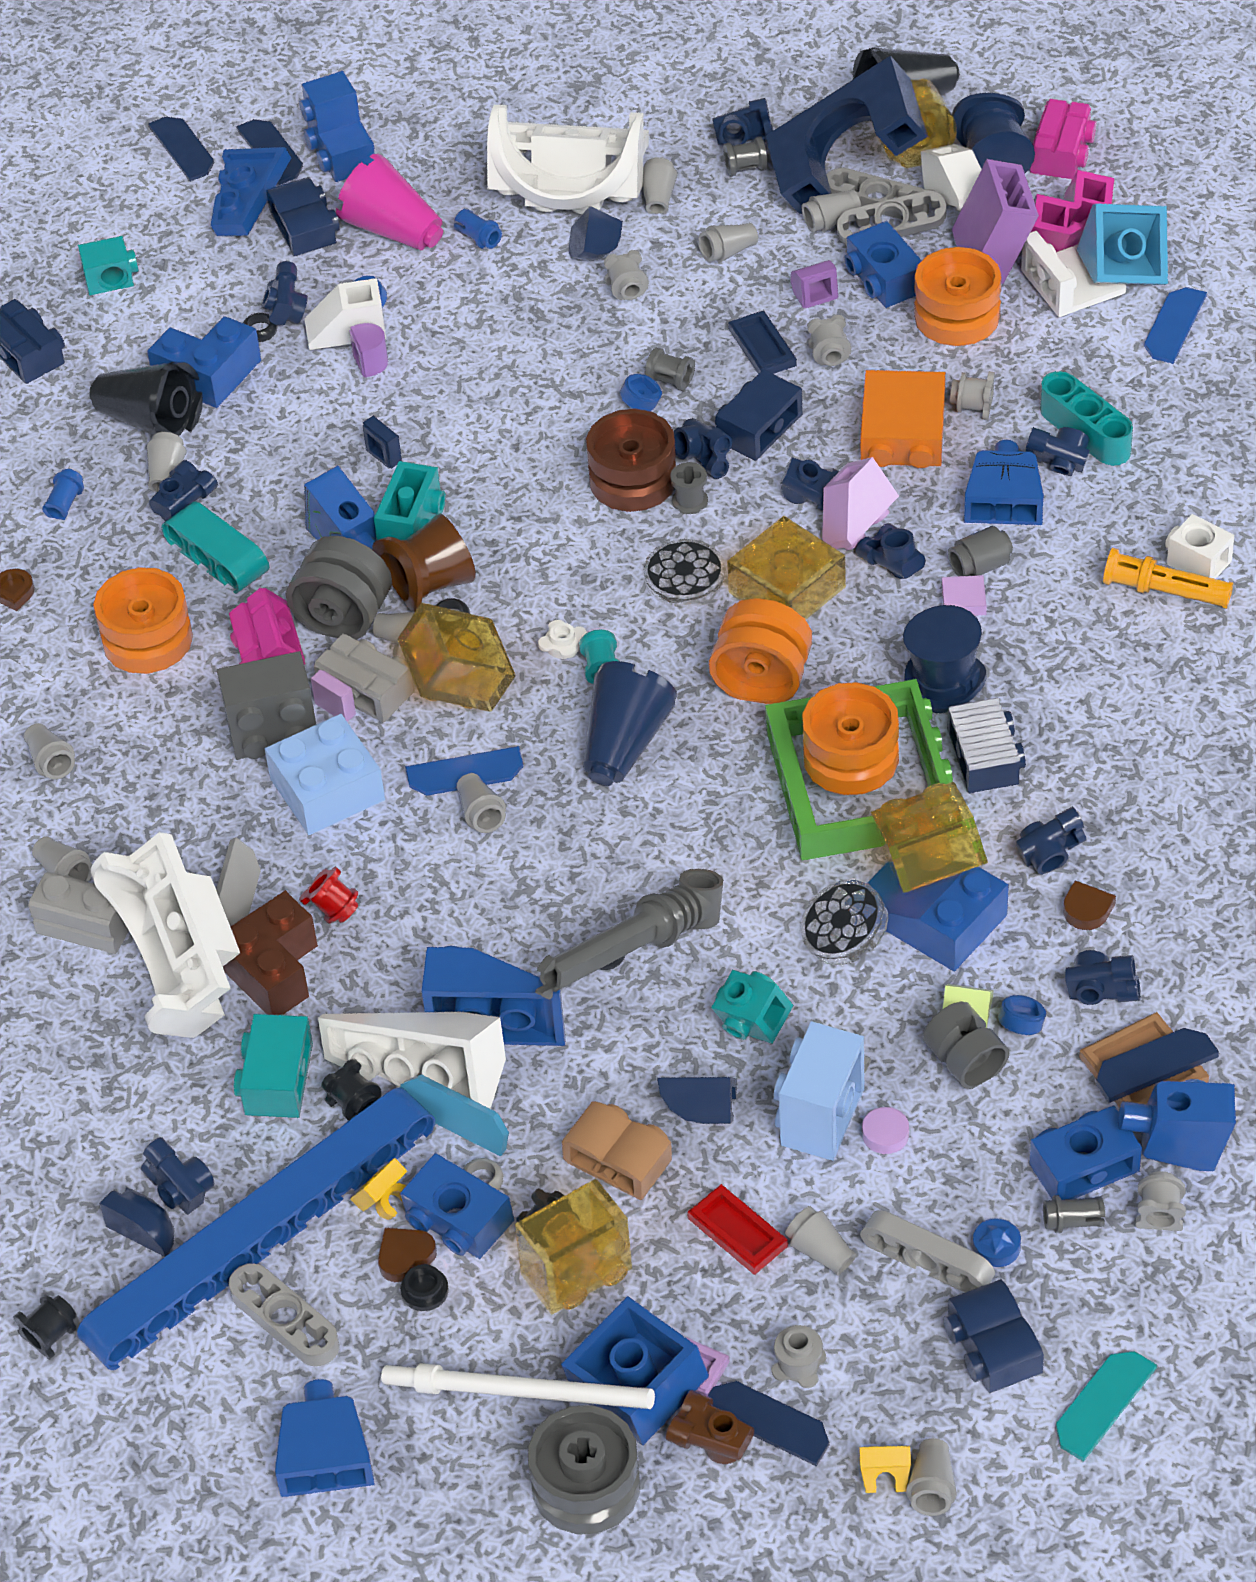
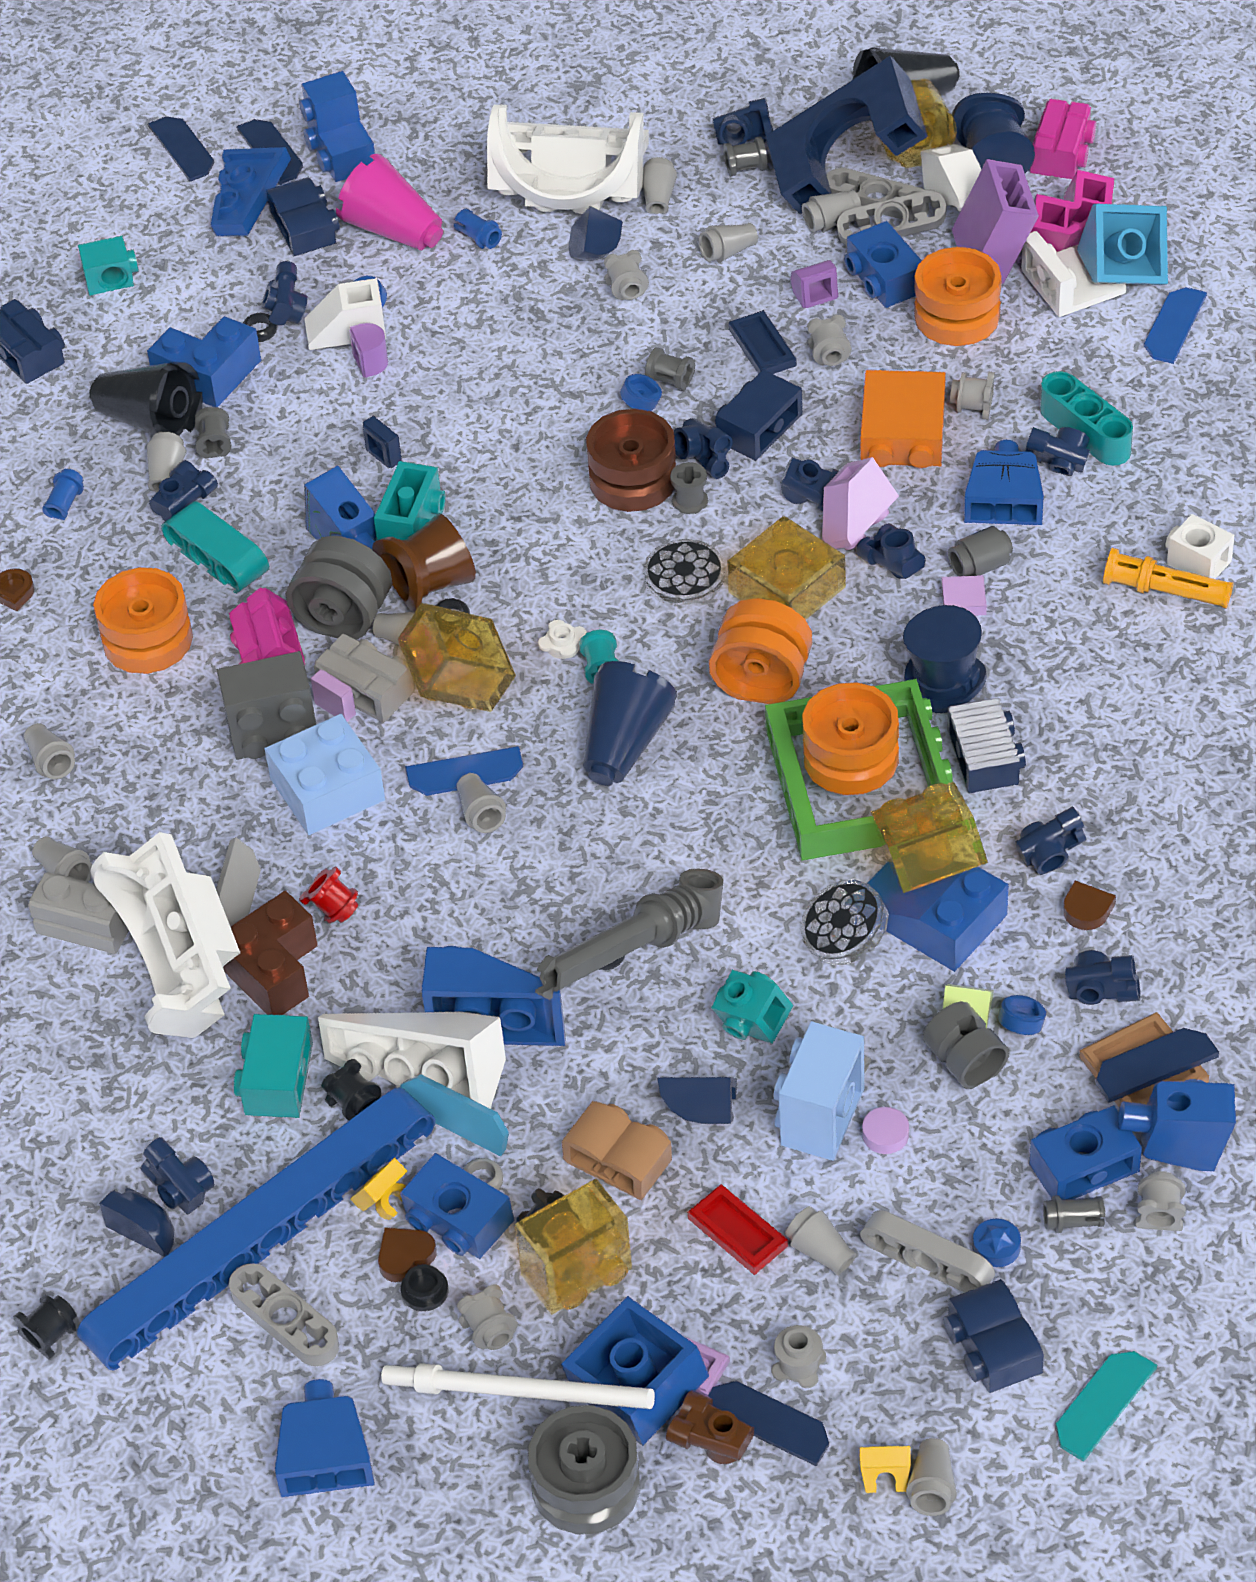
(212, 429): none -> dark grey bush
(487, 1318): none -> light grey brick

